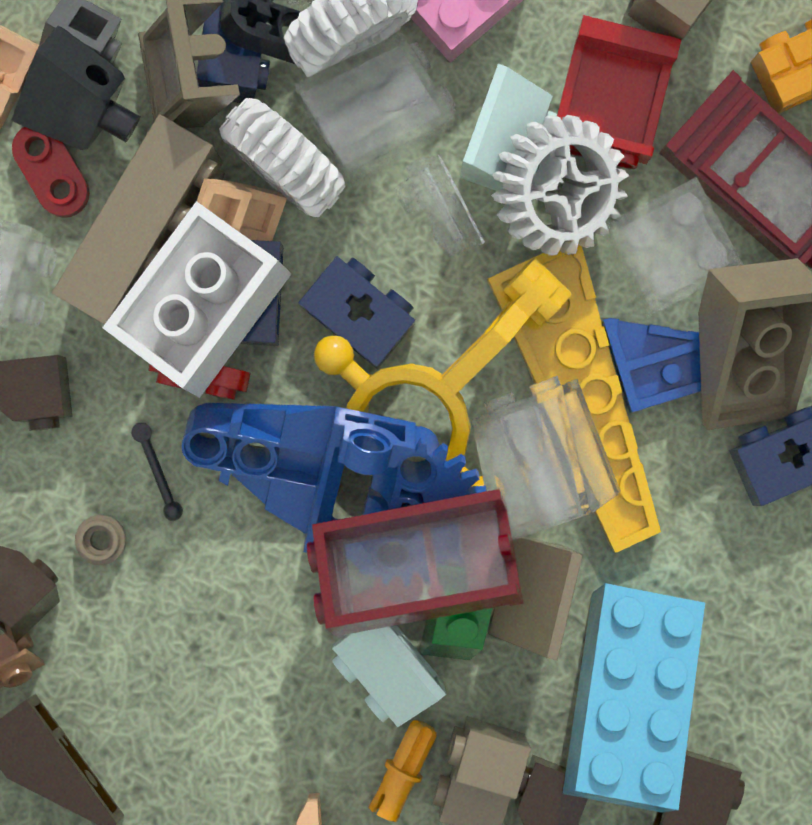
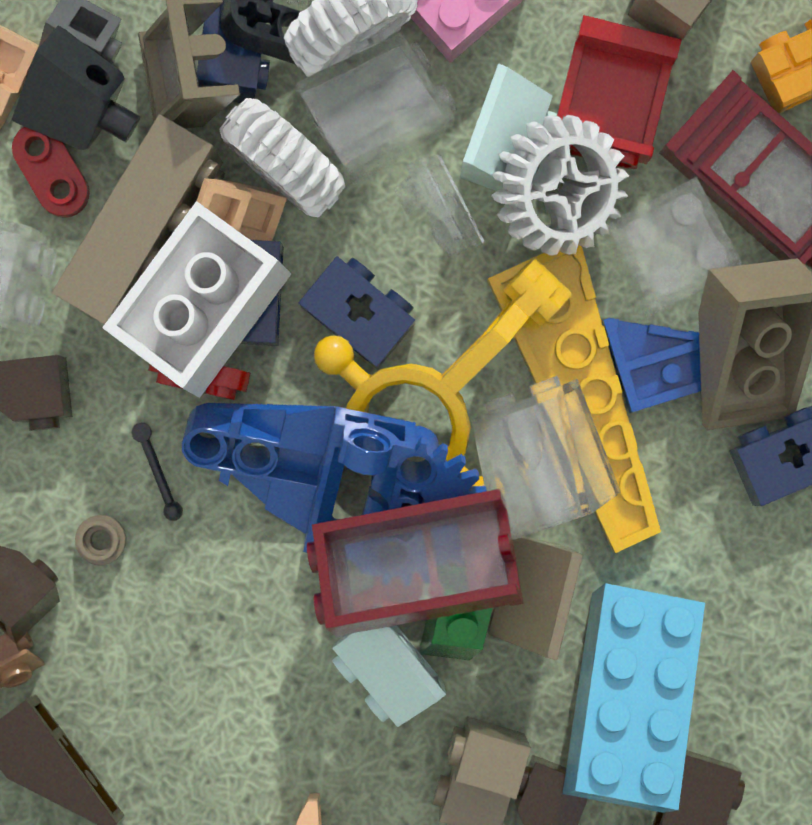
(403, 771): light orange axle -> none

